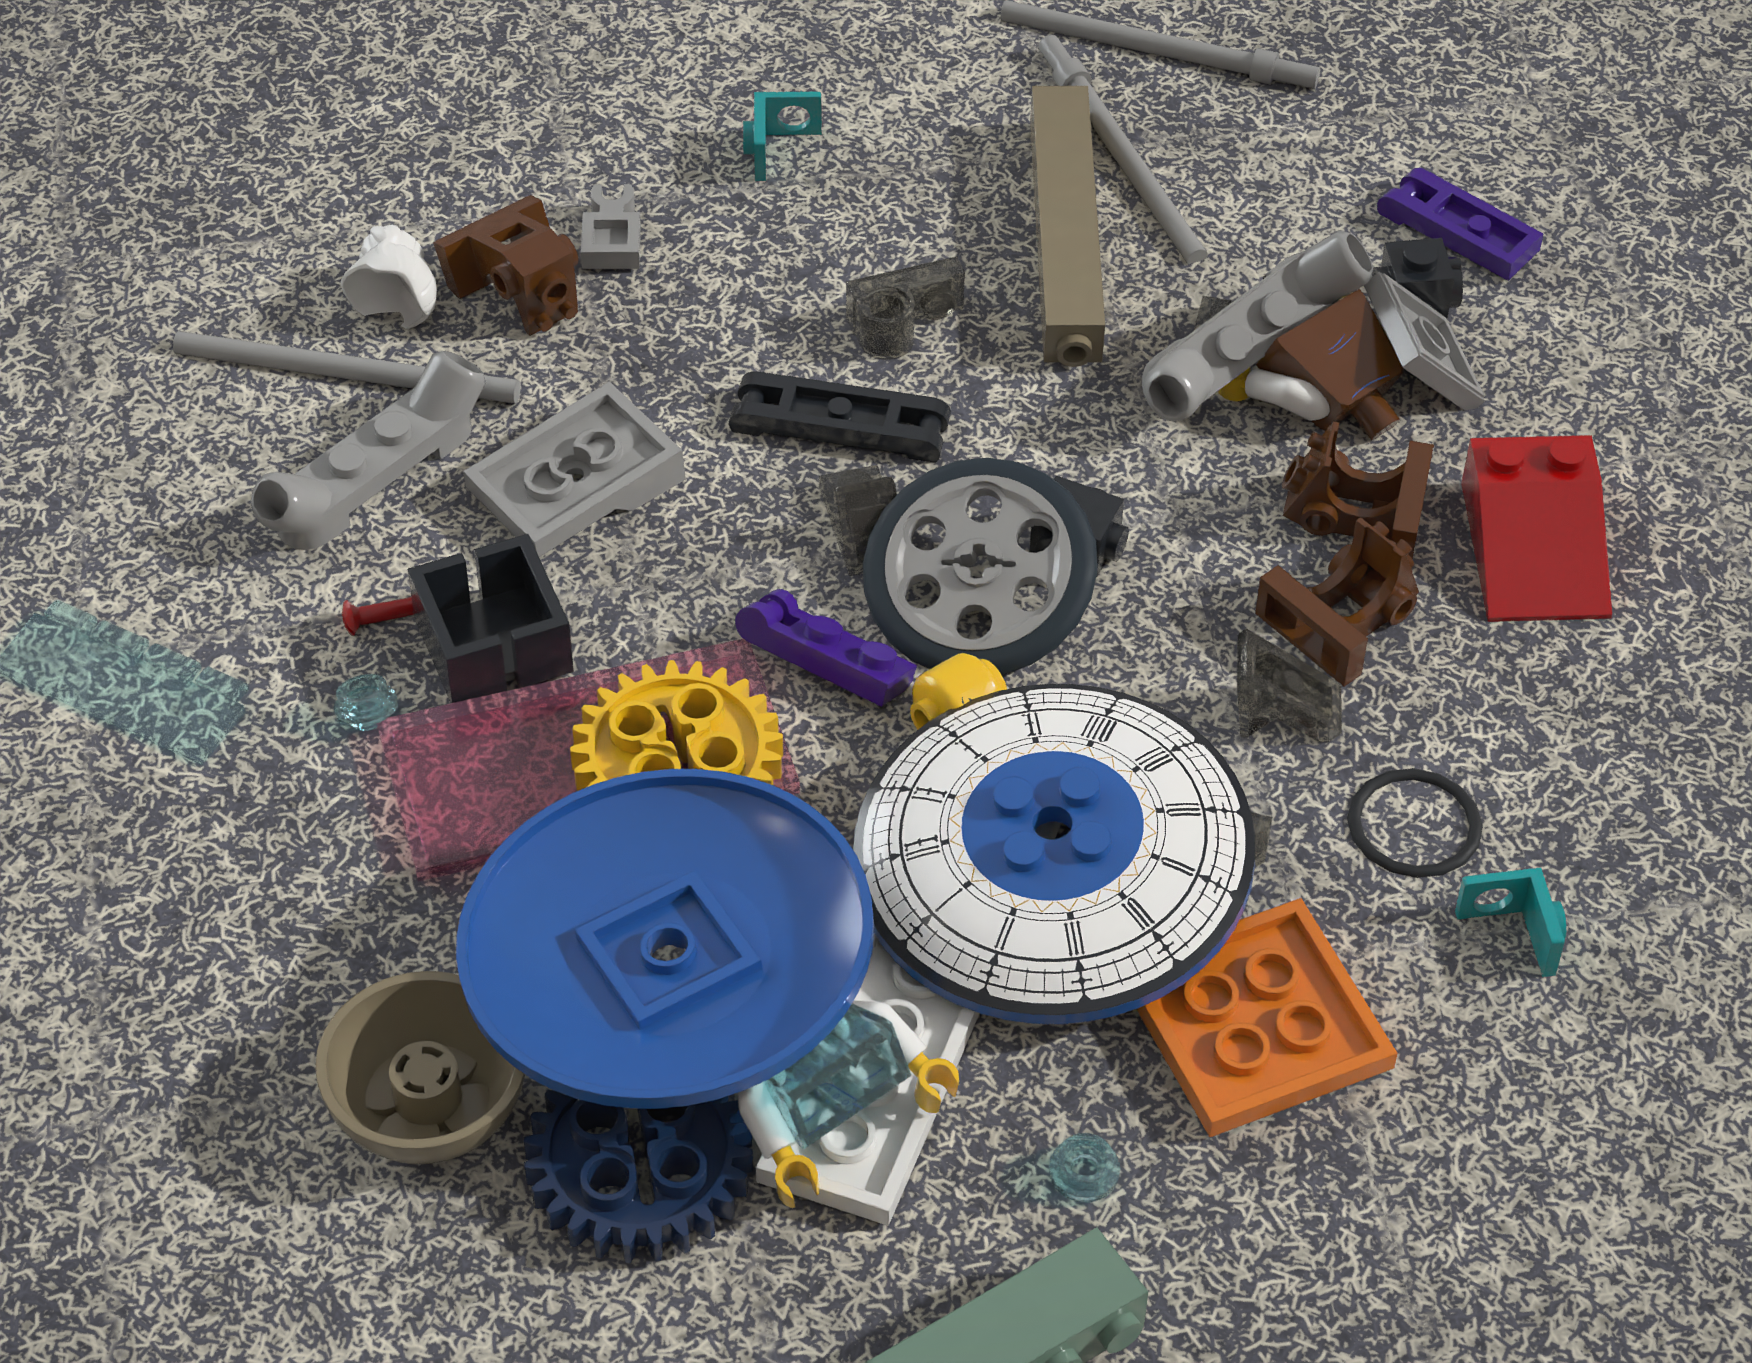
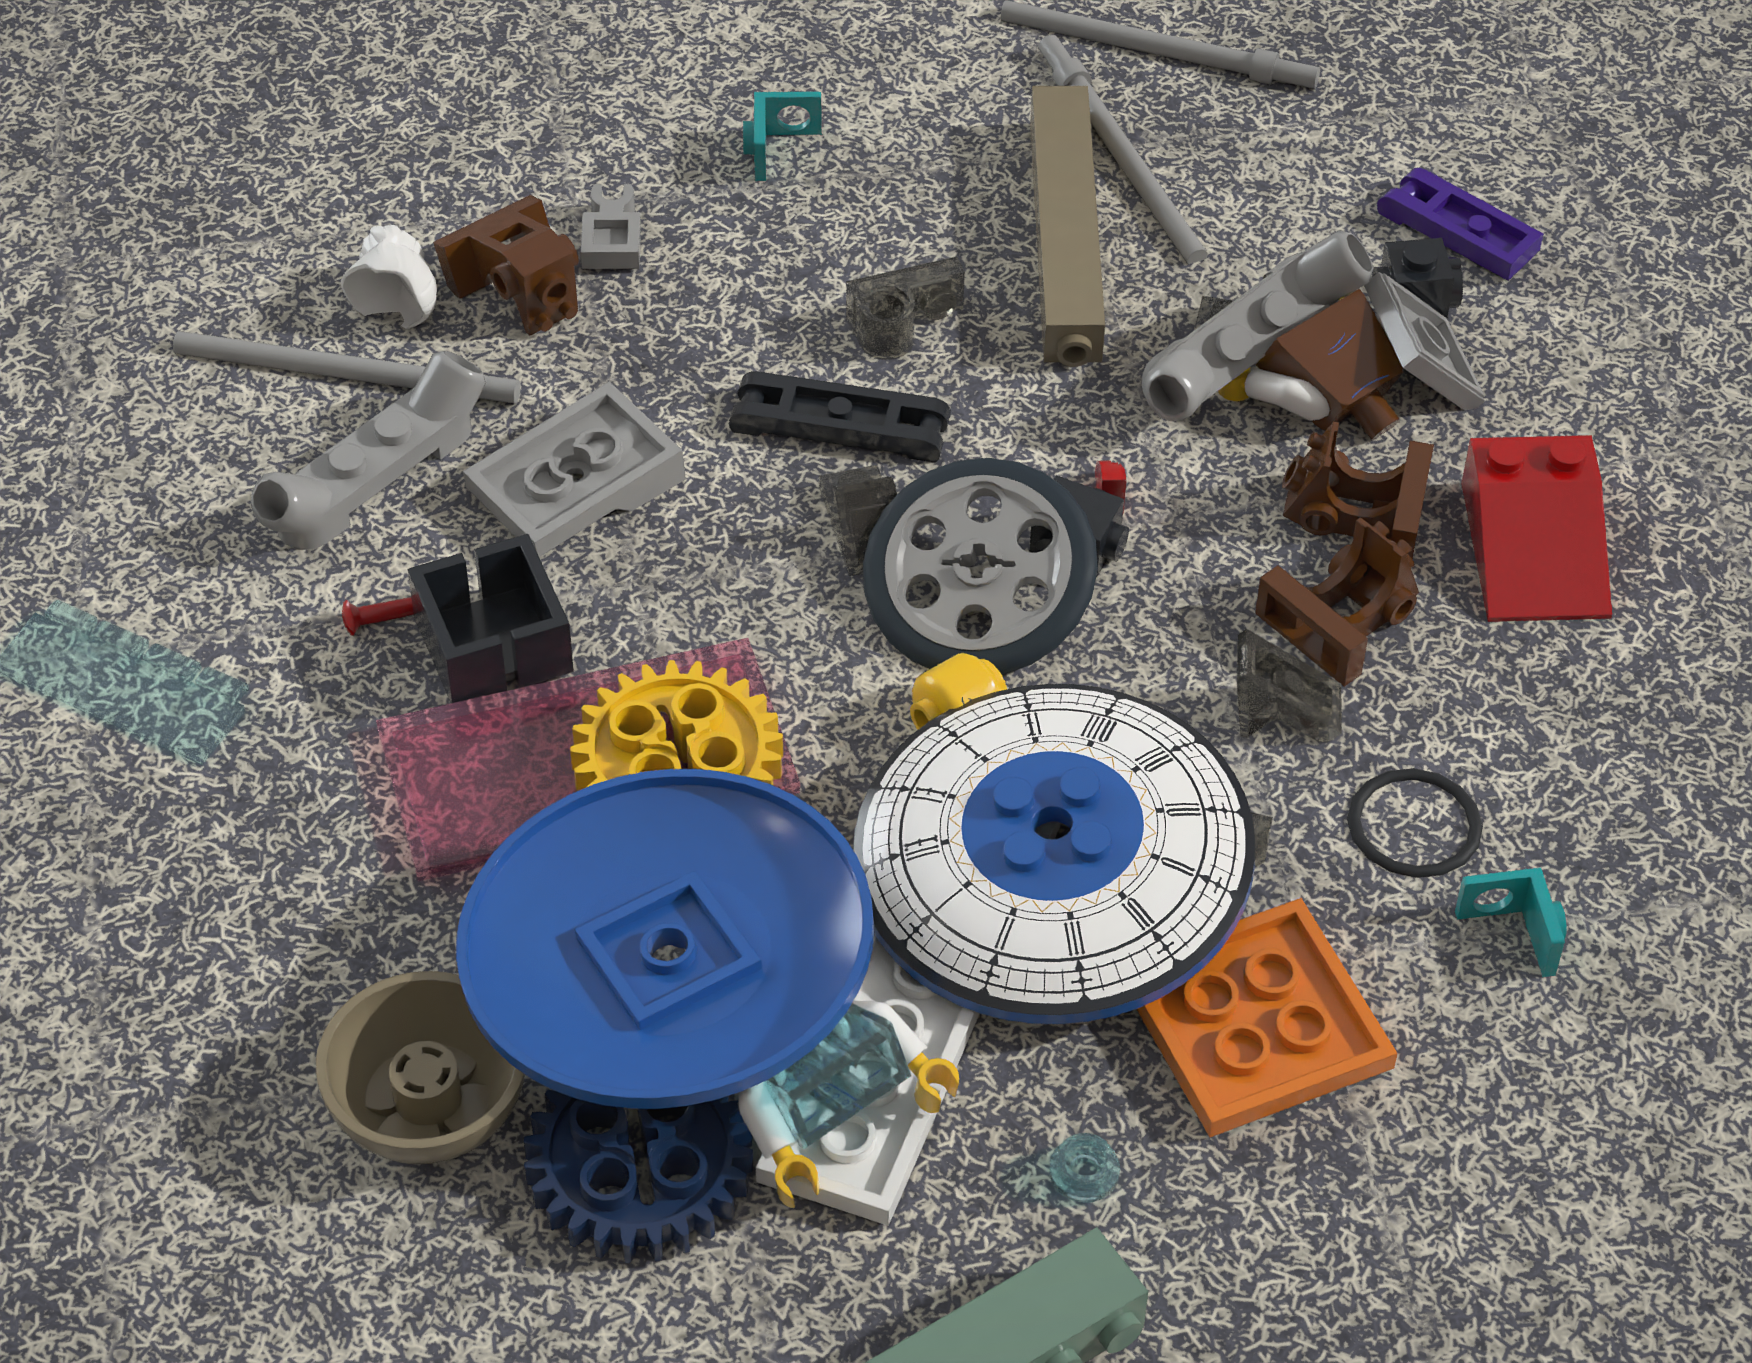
(364, 702): clear light blue plate -> none
(824, 648): dark purple plate -> none
(1111, 478): none -> red tile

